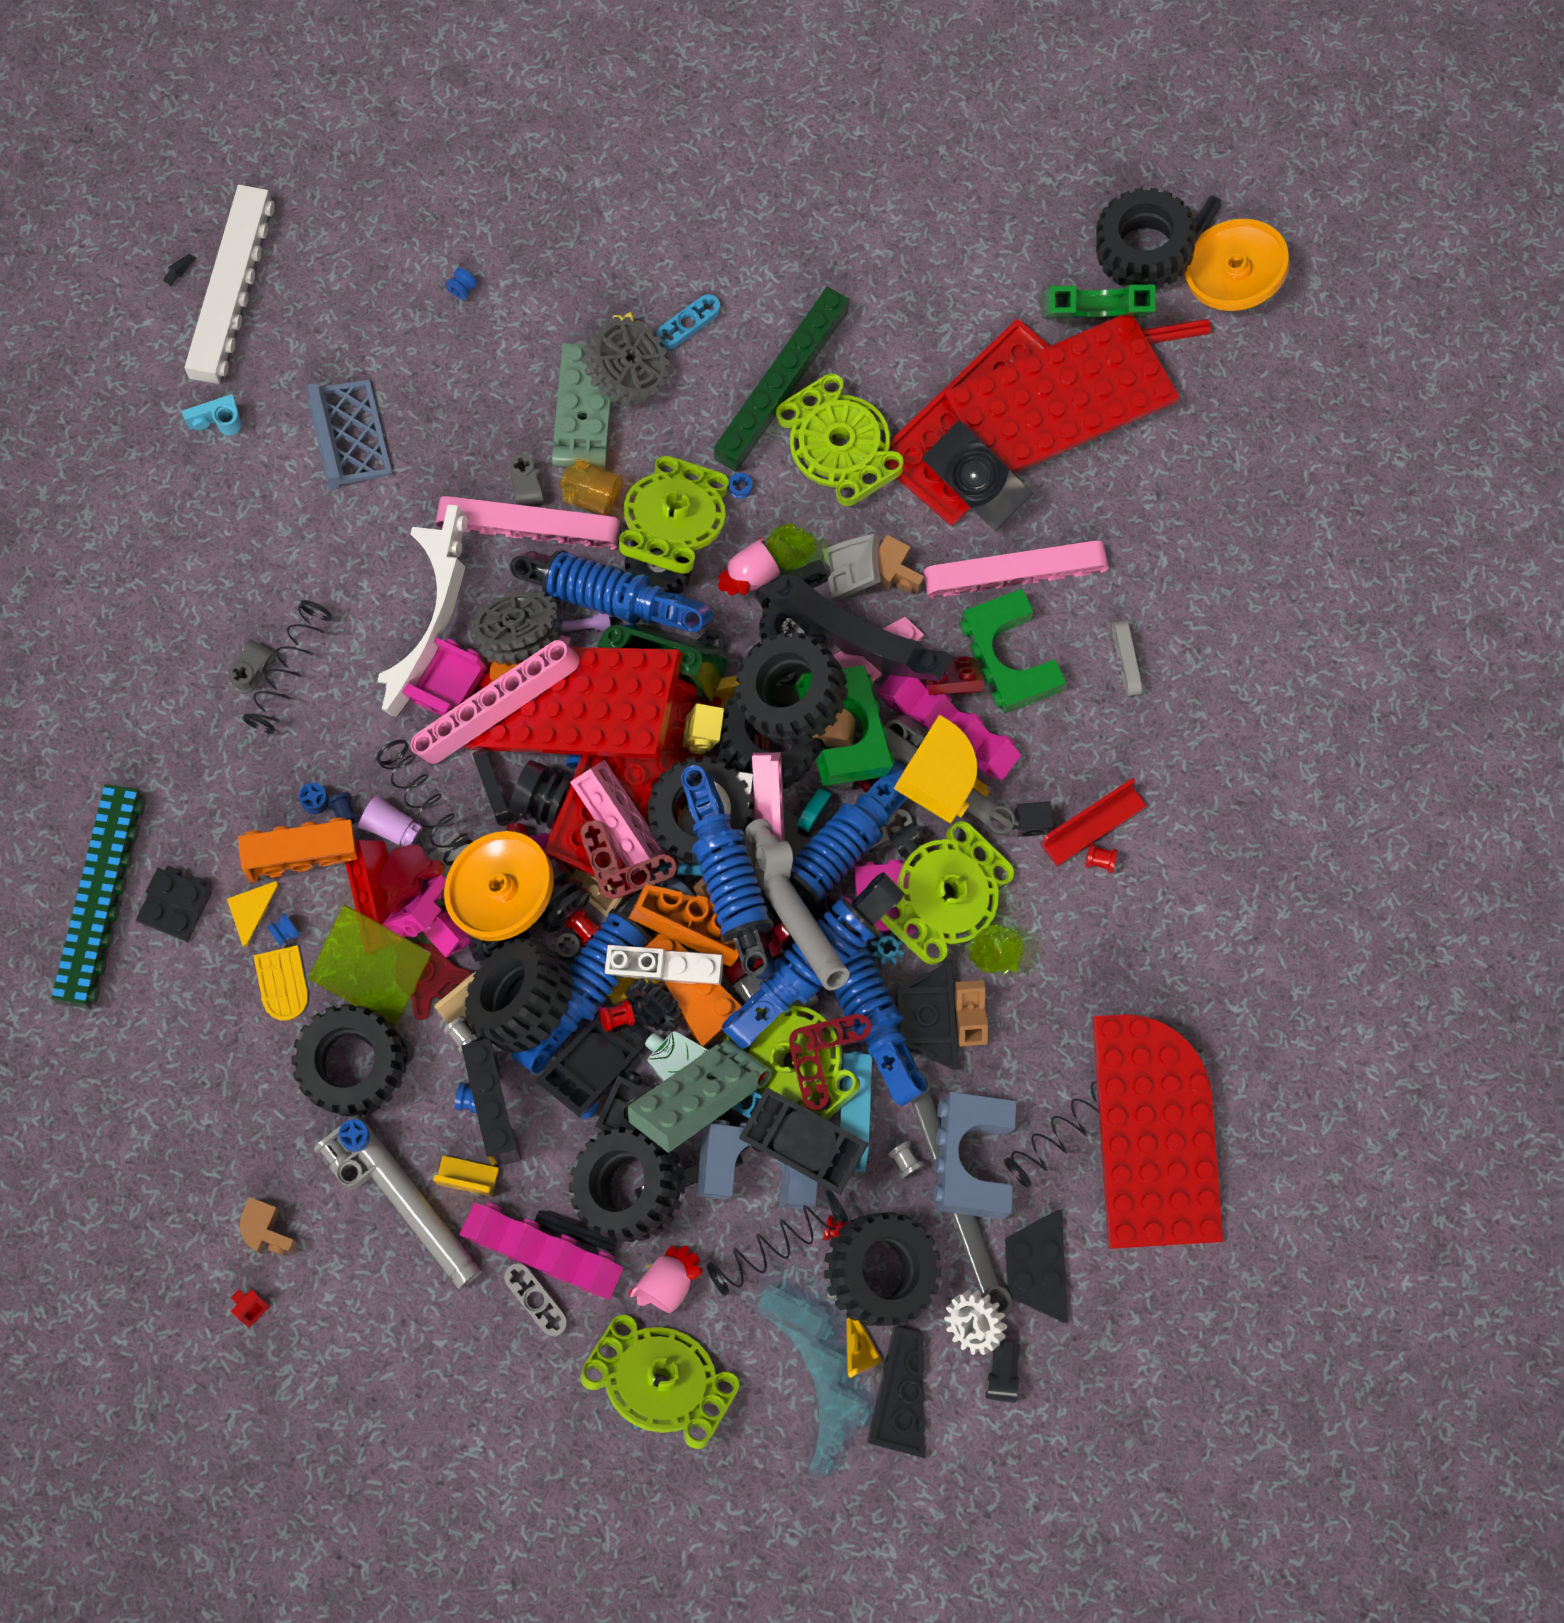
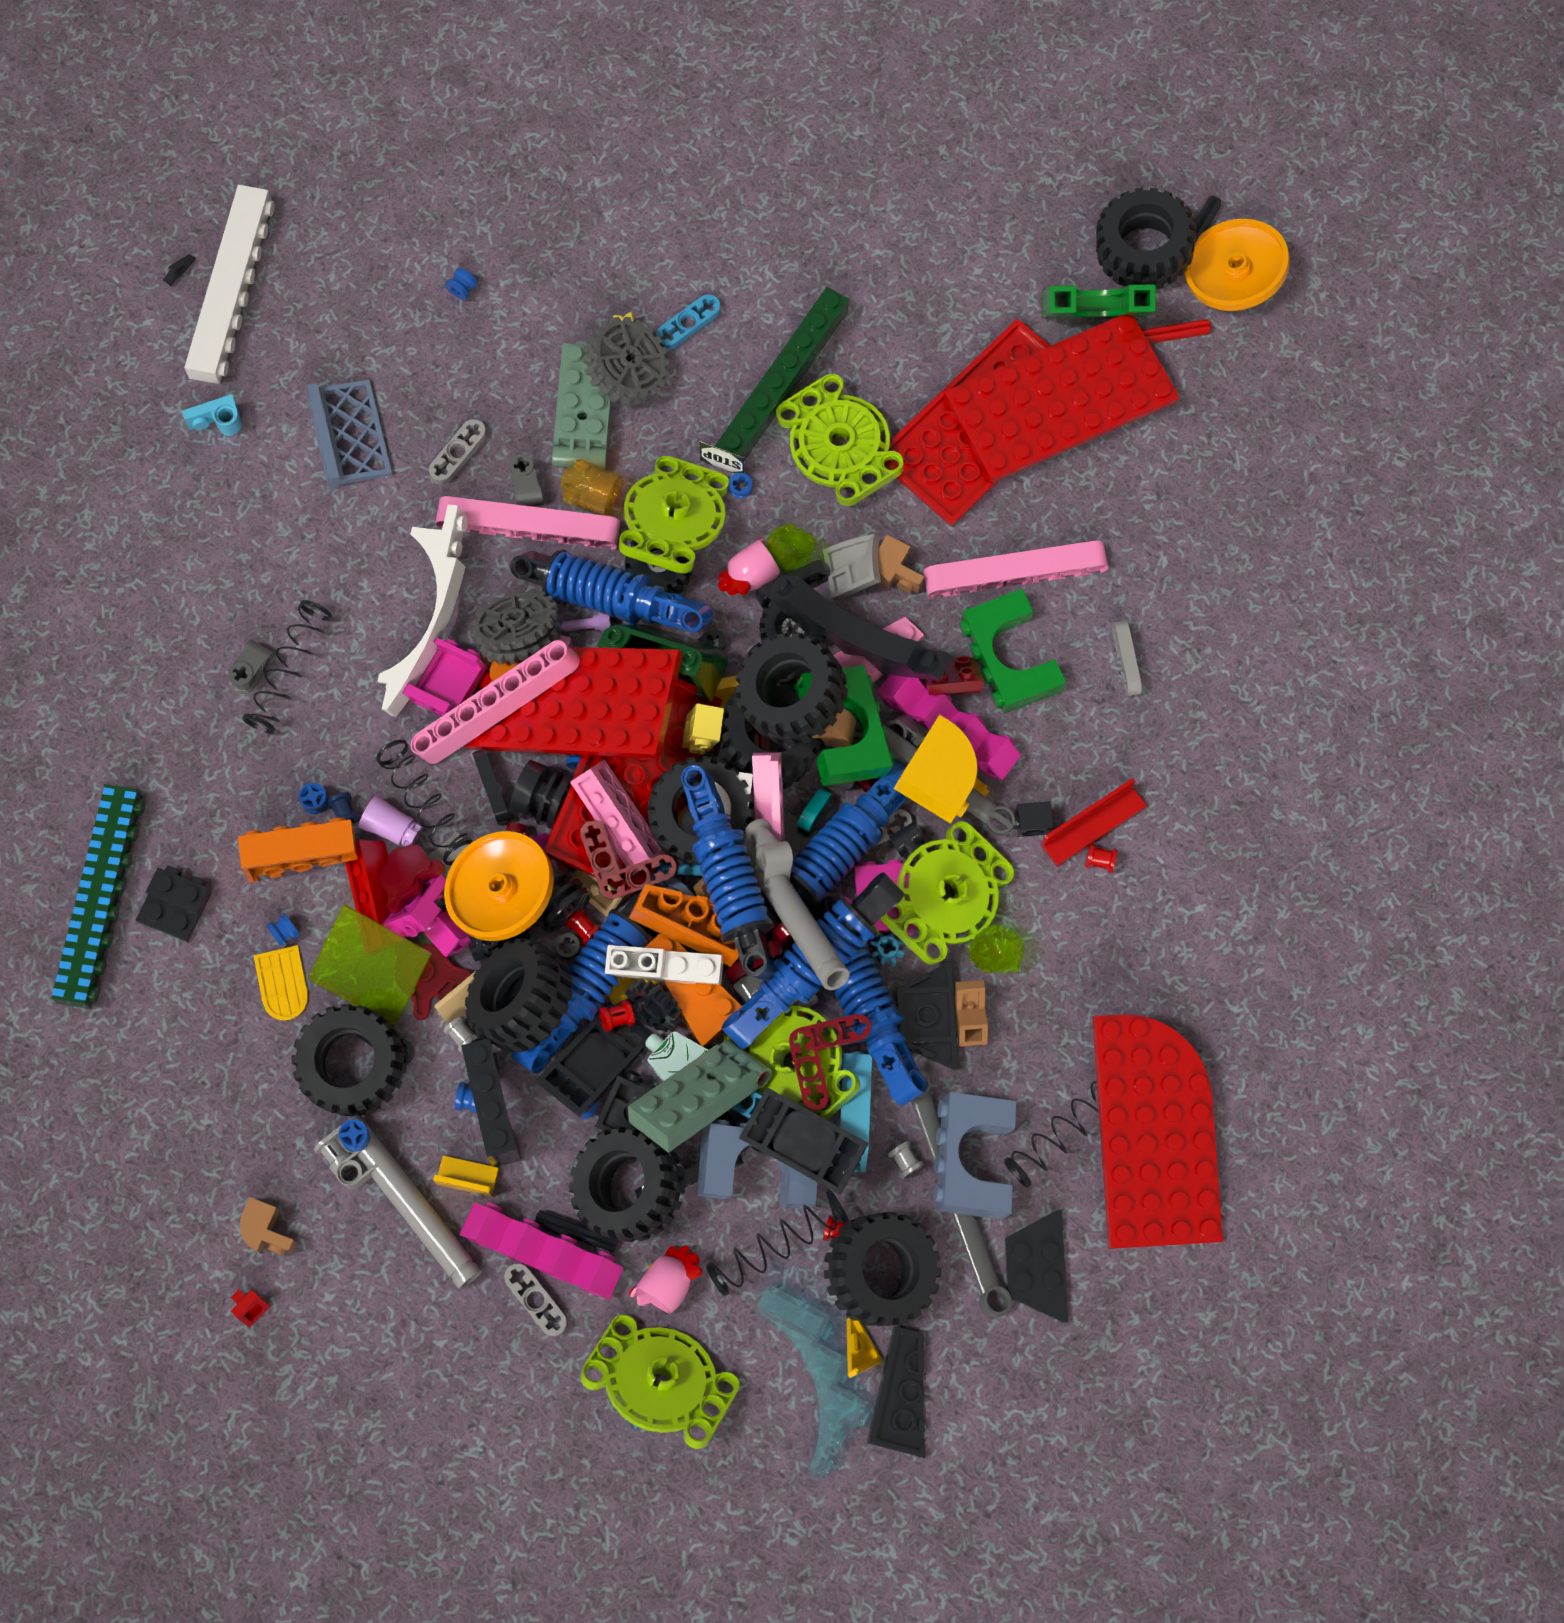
(250, 908): yellow tile -> none
(475, 441): none -> light grey beam
(721, 458): none -> sticker
(975, 1322): white gear -> none
(977, 475): black slope -> none
(1003, 1376): black piece -> none

